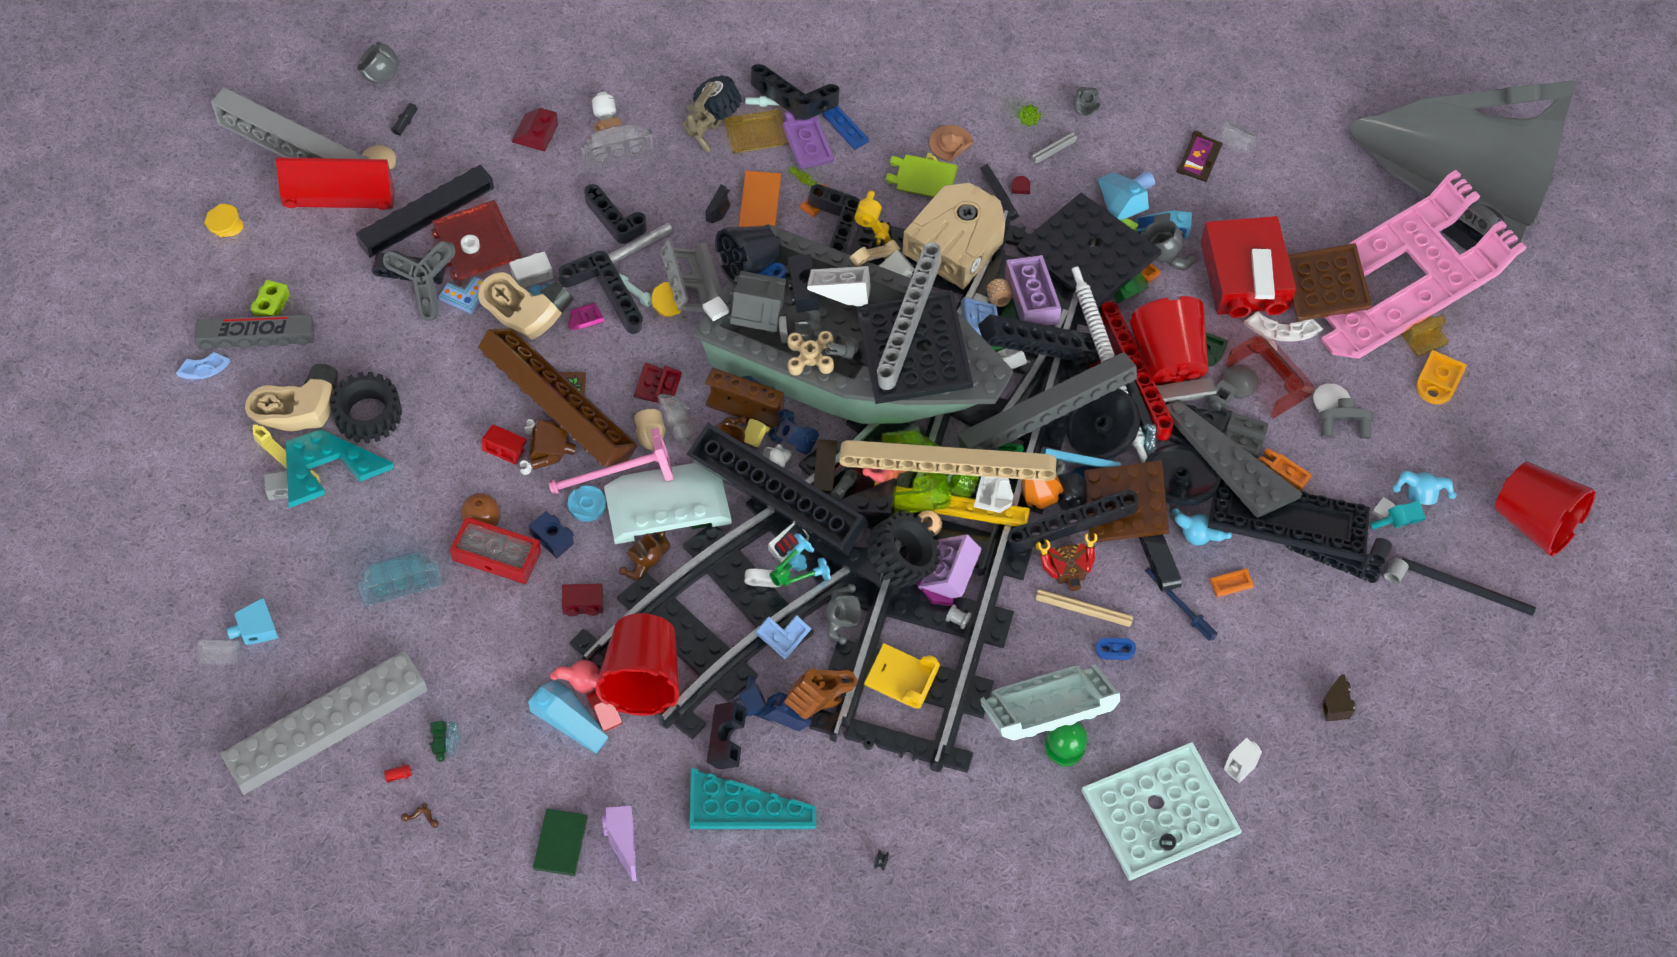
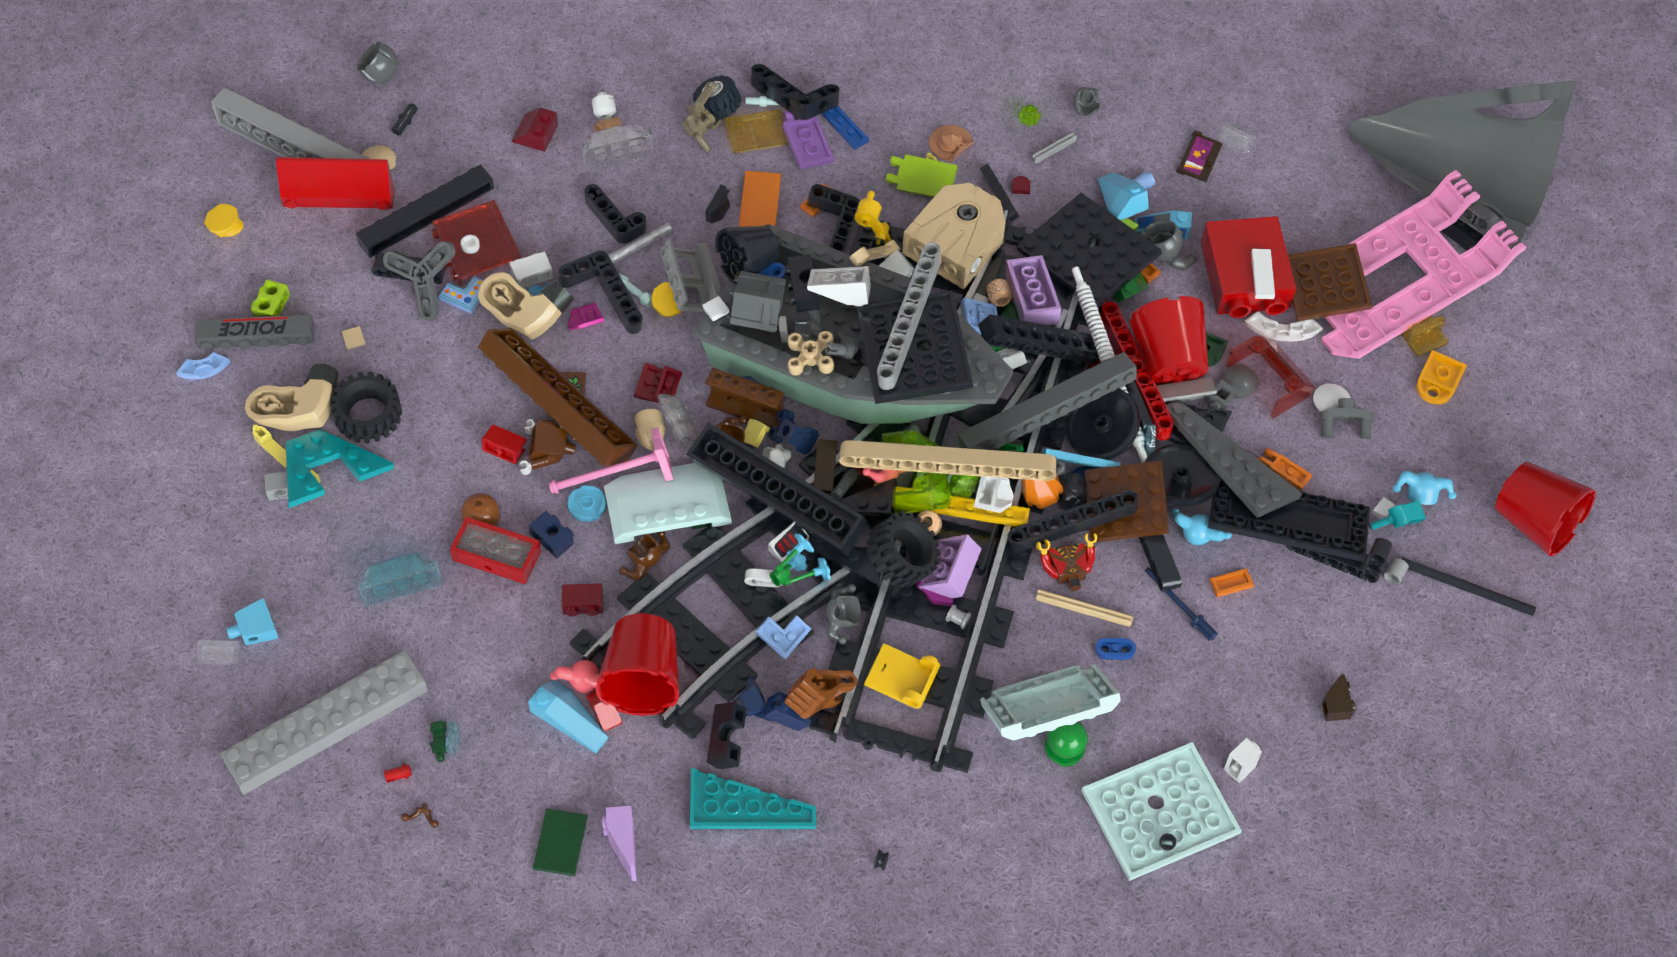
(353, 337): none -> tan tile
(803, 177): clear neon green bar -> none
(1247, 433): dark grey slope -> none

